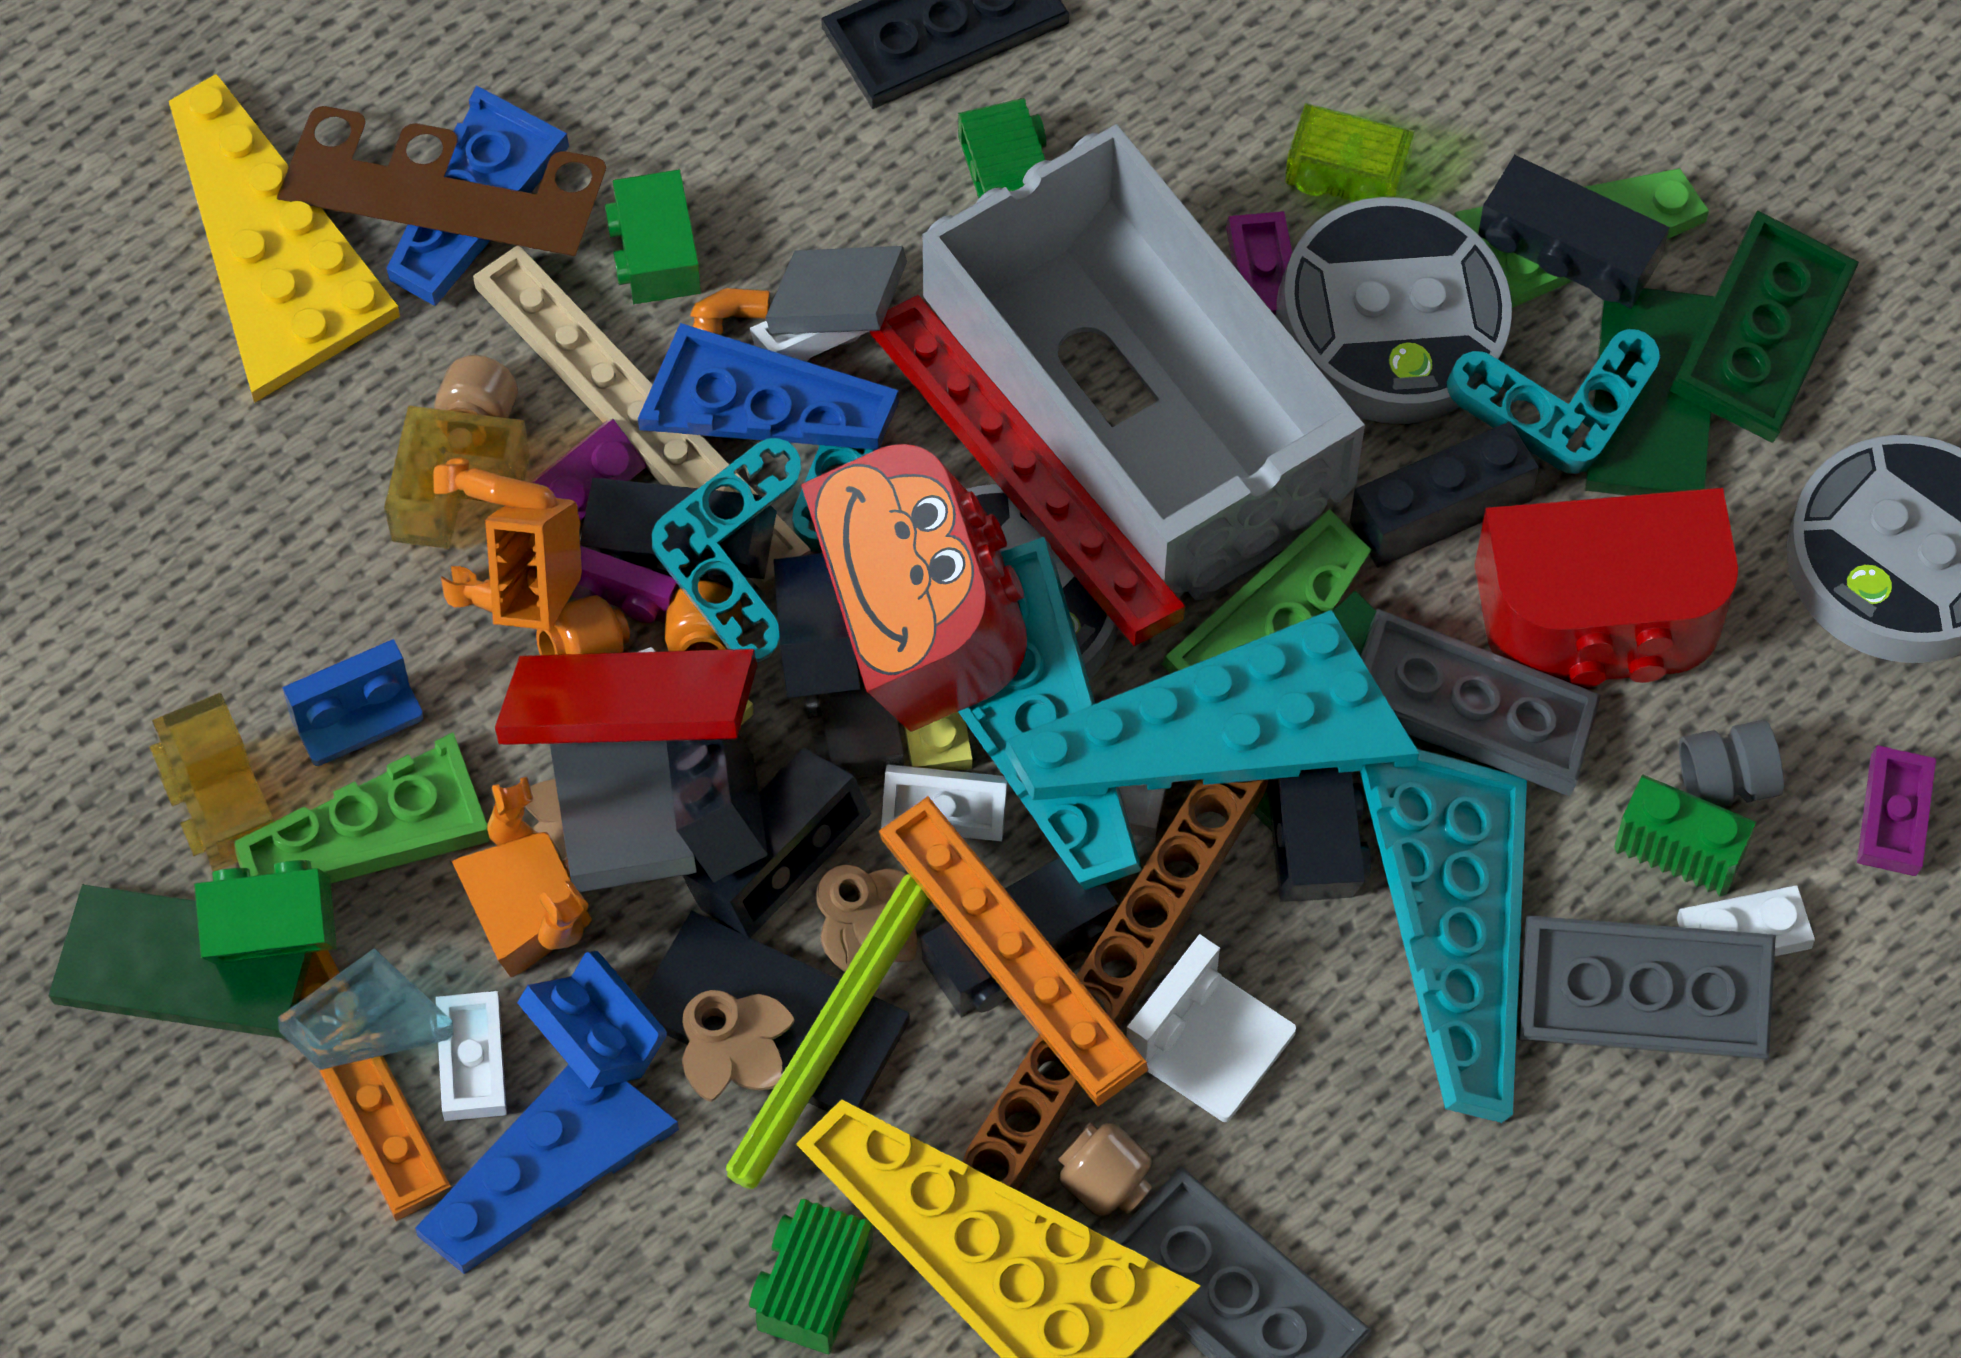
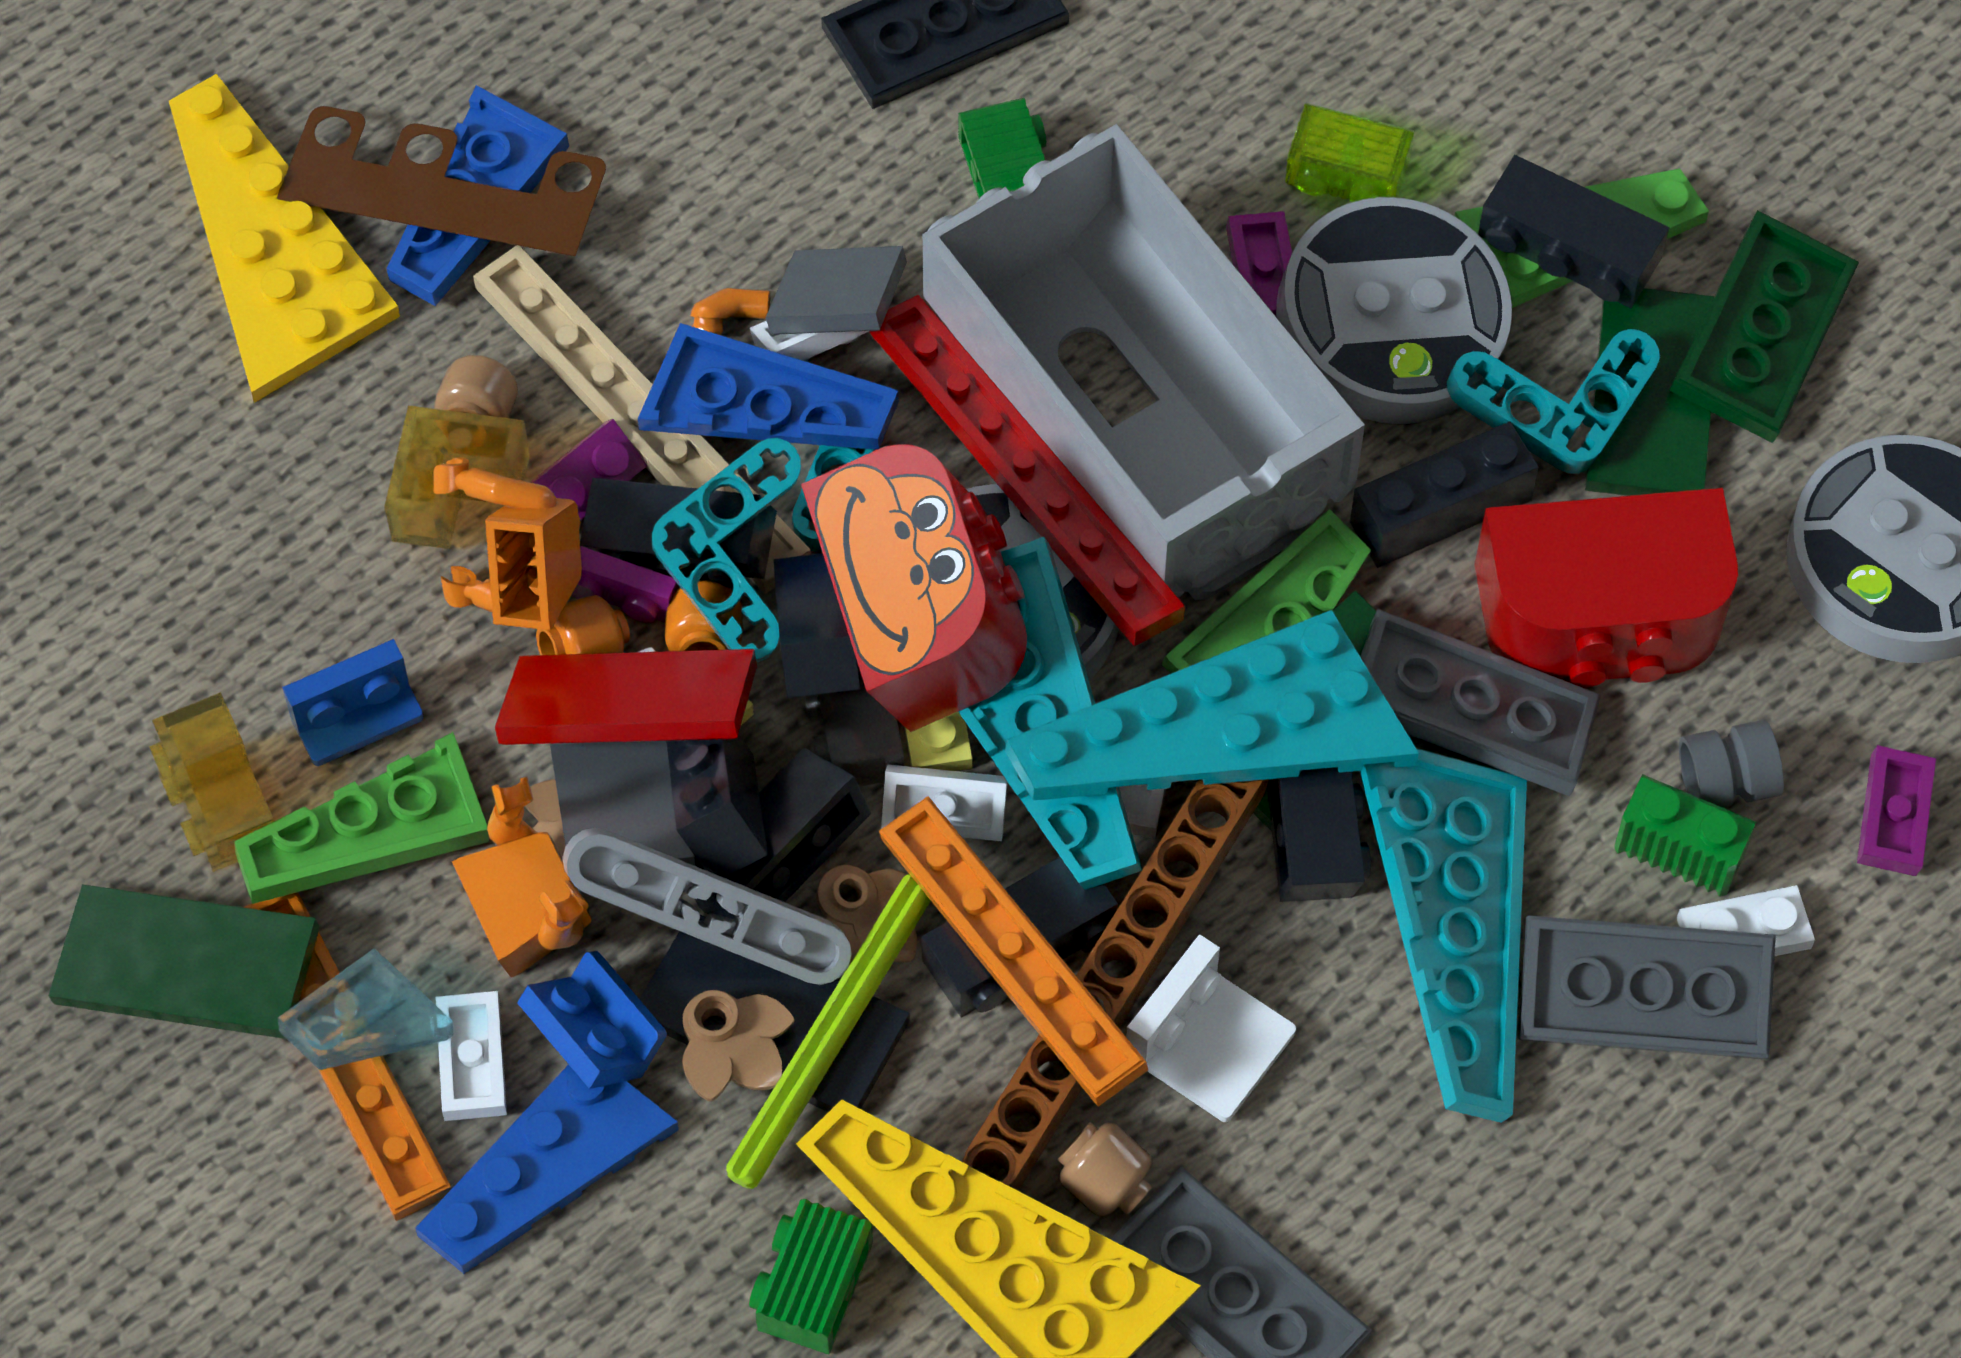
(265, 914): green brick -> none
(652, 887): none -> light grey piece
(655, 237): green brick -> none

